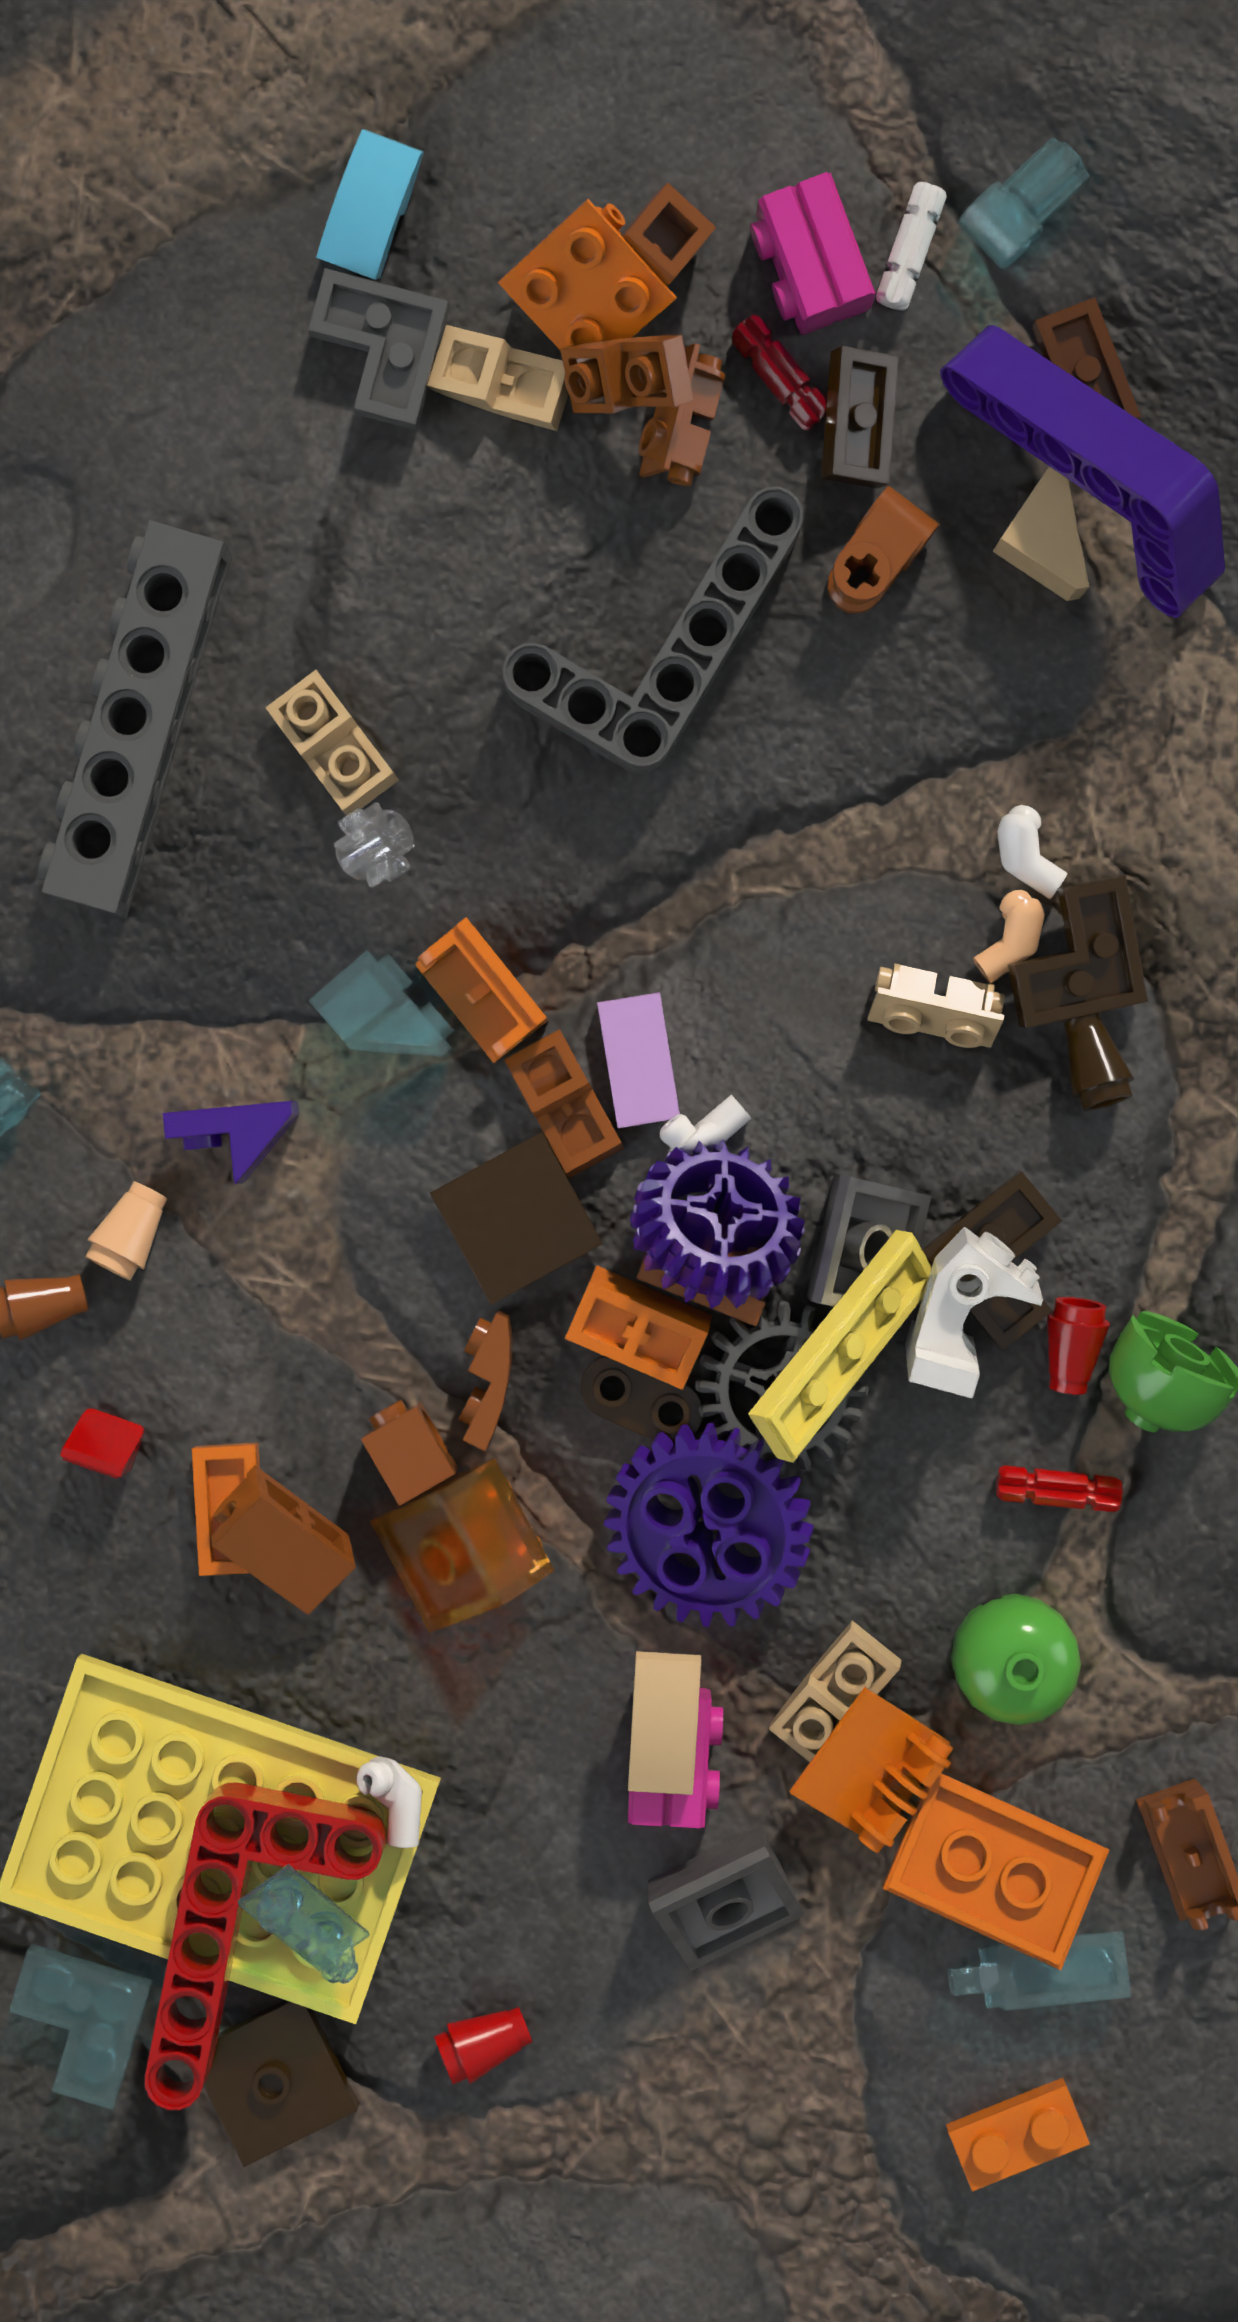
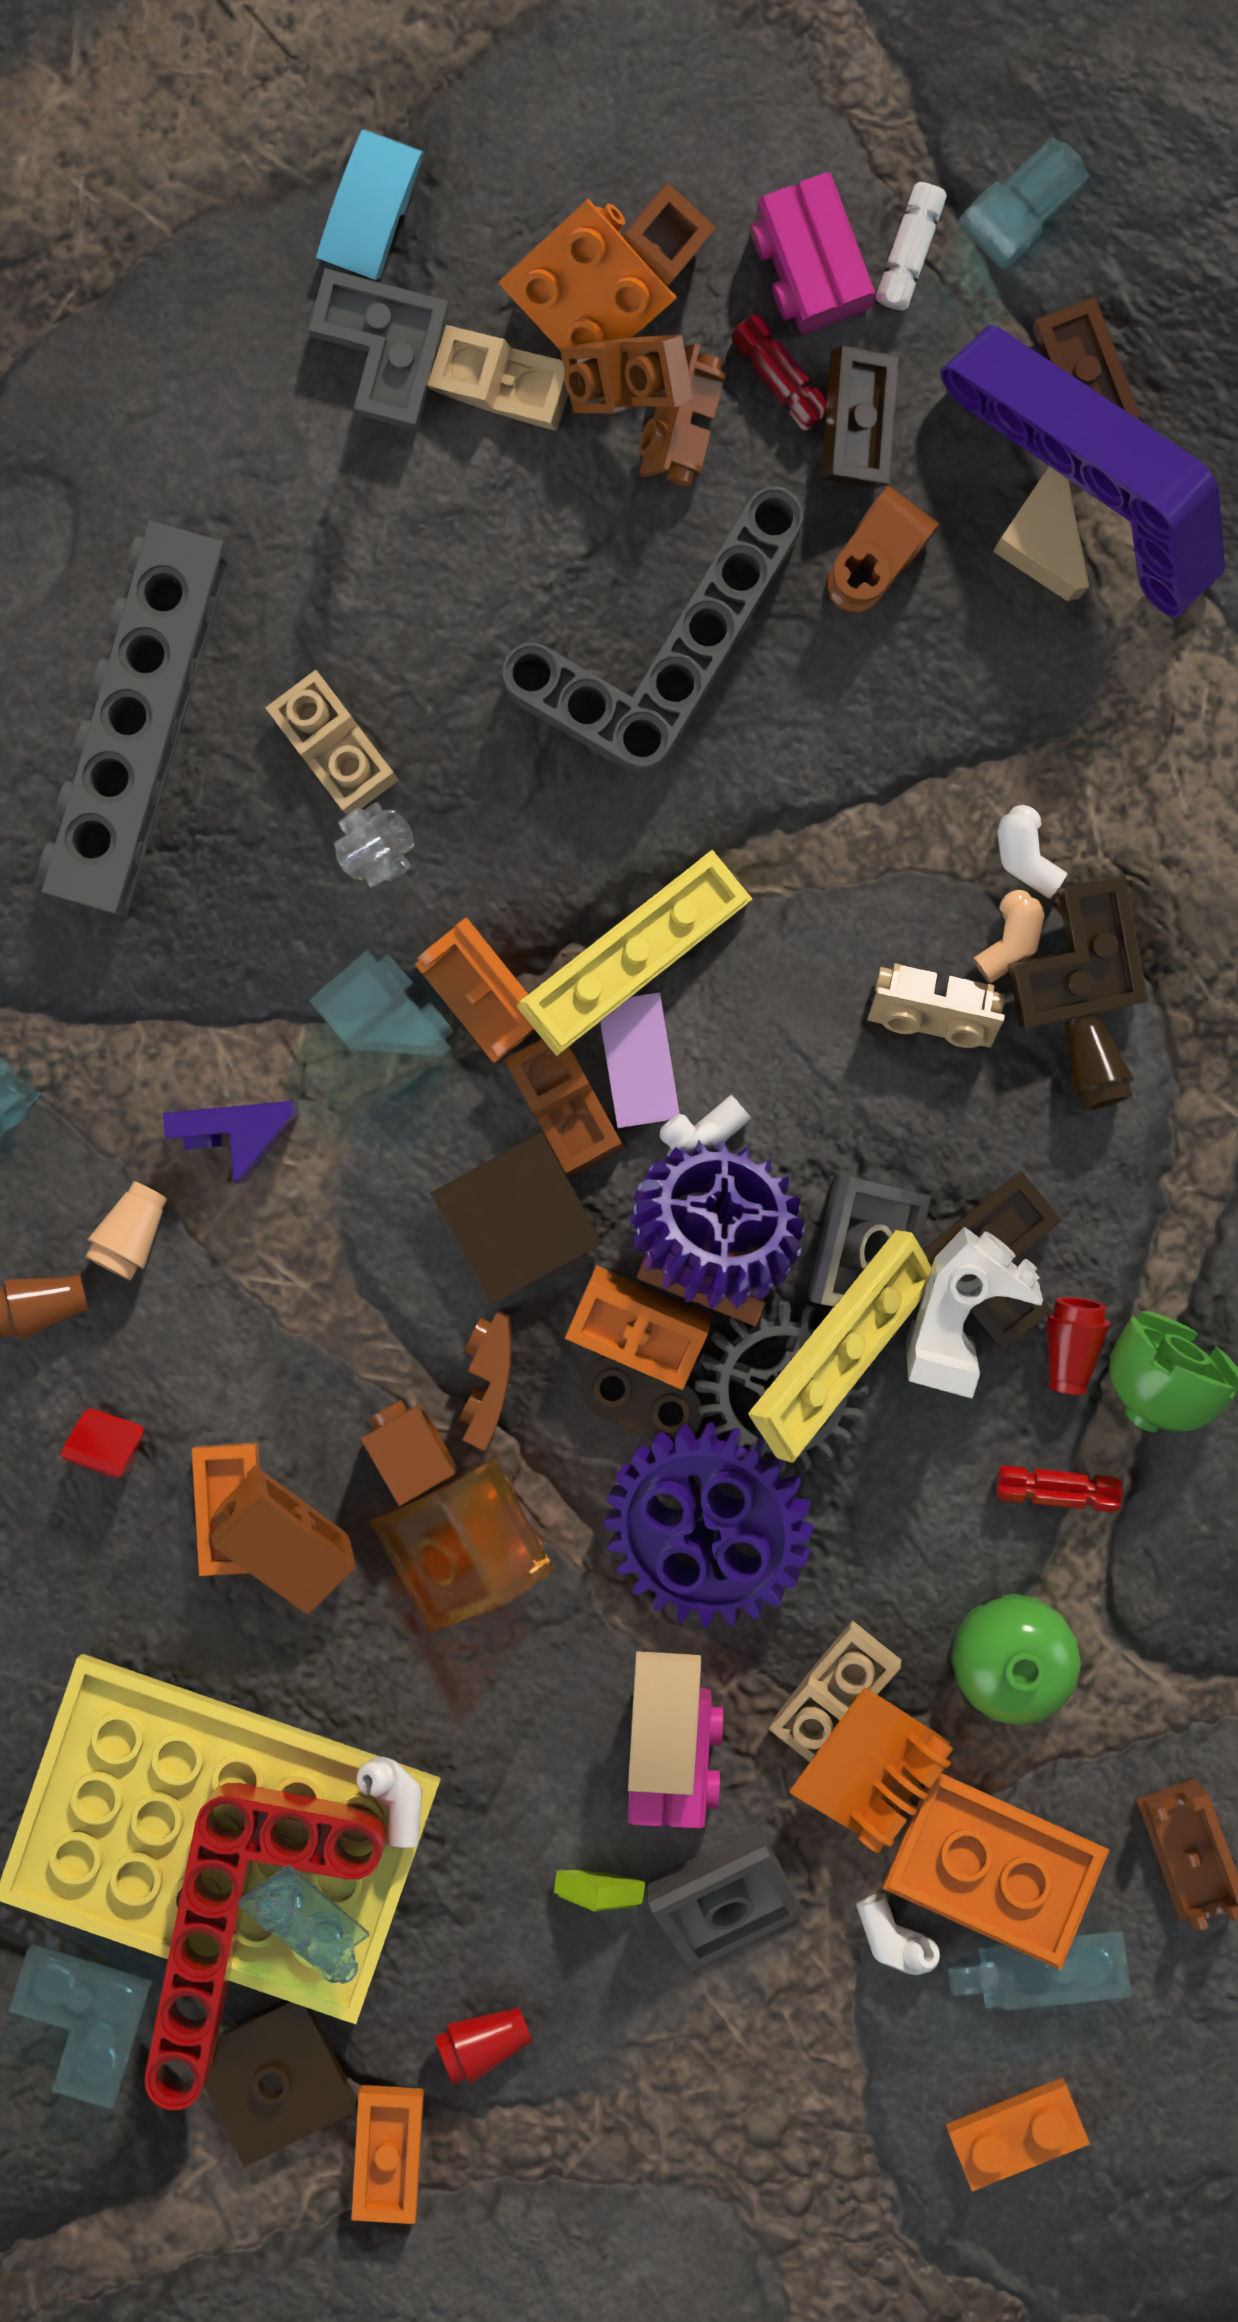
(387, 2154): none -> orange plate
(599, 1889): none -> lime tile
(633, 953): none -> light yellow tile
(895, 1944): none -> white arm

